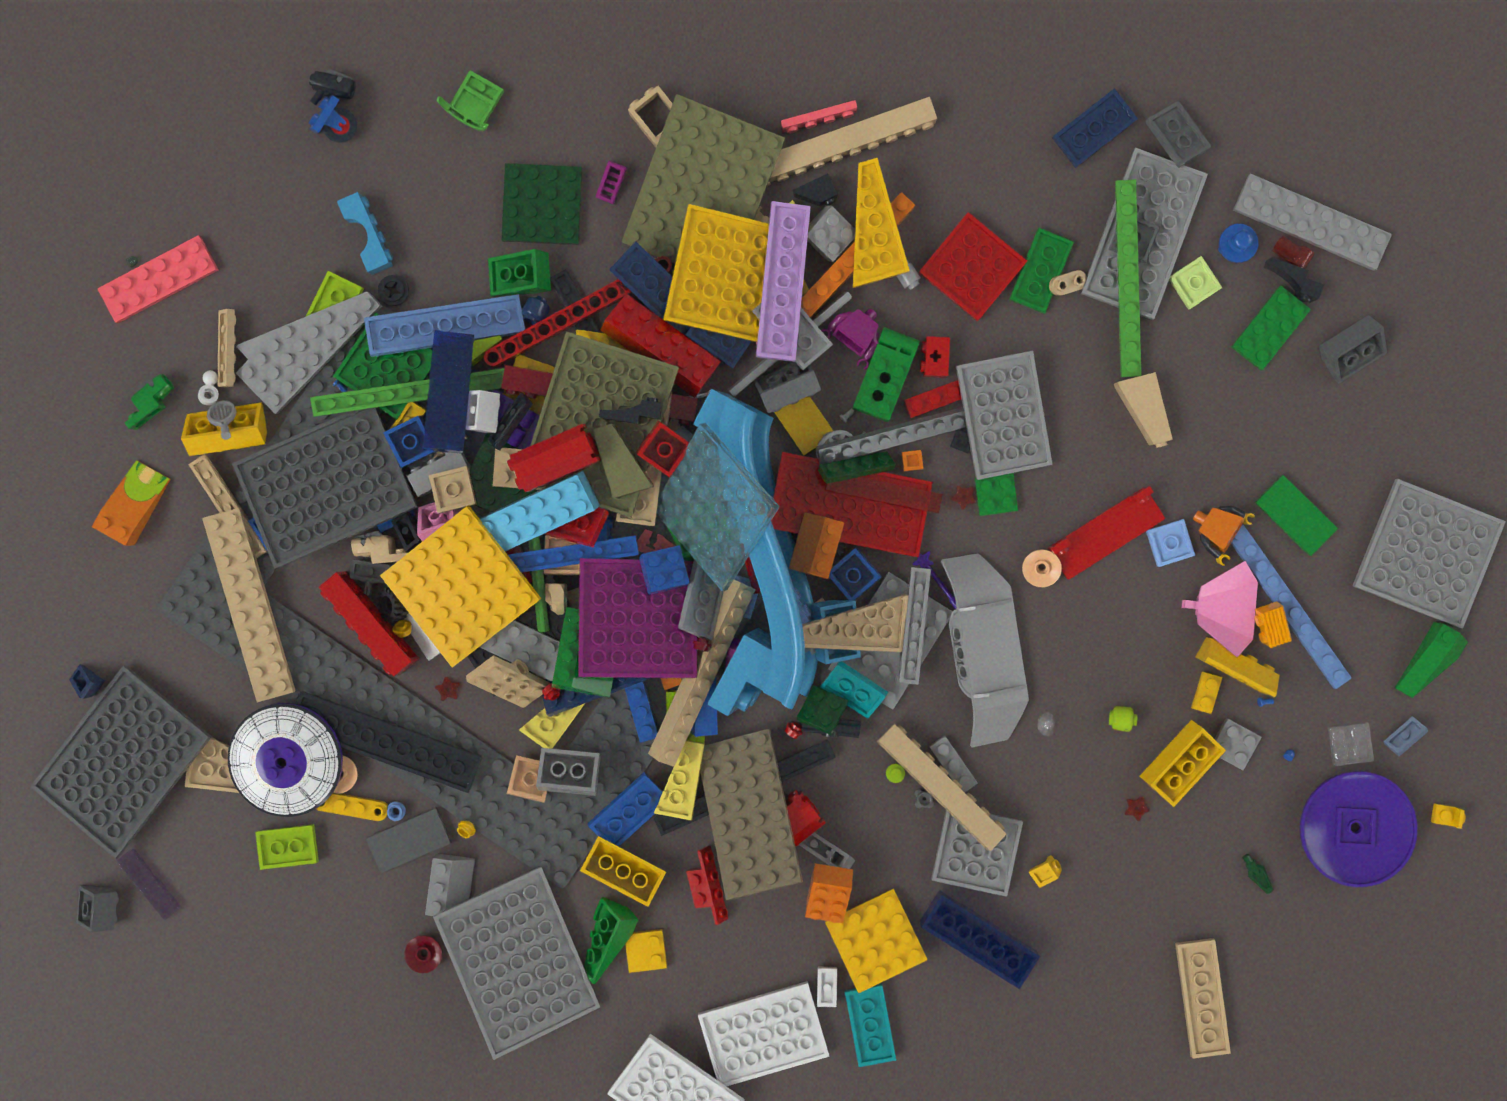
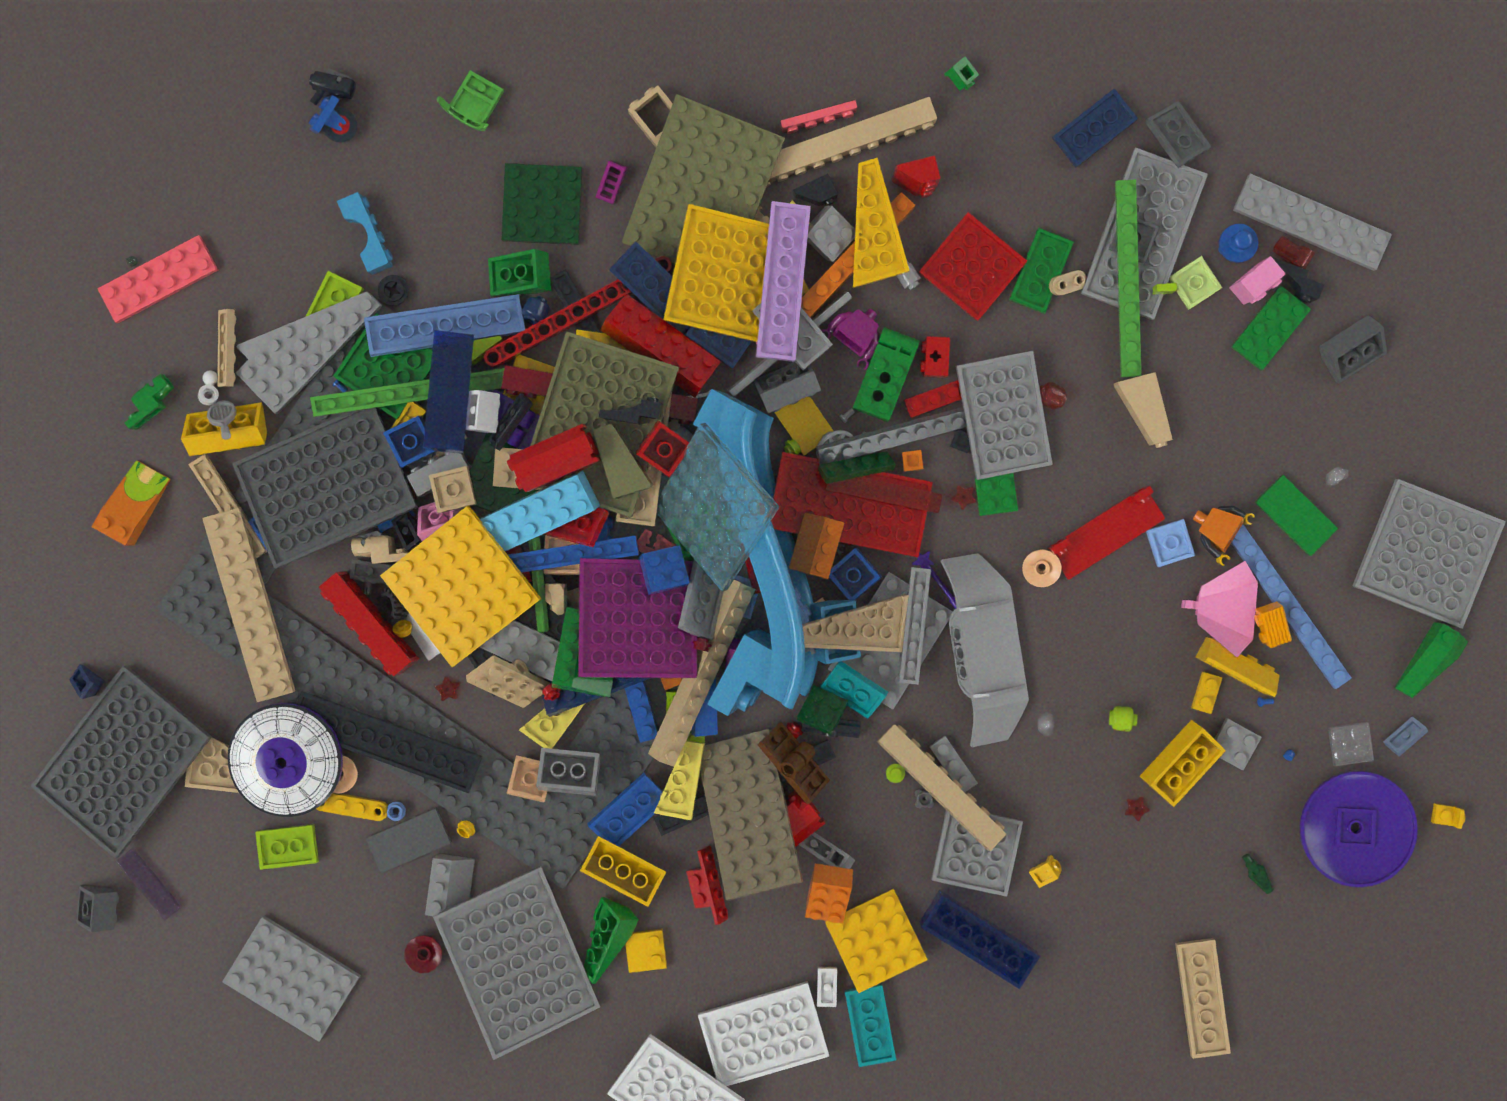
(291, 978): none -> light grey plate
(792, 447): none -> lime plate
(794, 762): none -> reddish brown plate
(918, 176): none -> red slope
(962, 74): none -> green brick
(1053, 395): none -> clear red head
(1167, 288): none -> lime tile
(1258, 281): none -> bright pink brick
(1336, 475): none -> clear plate

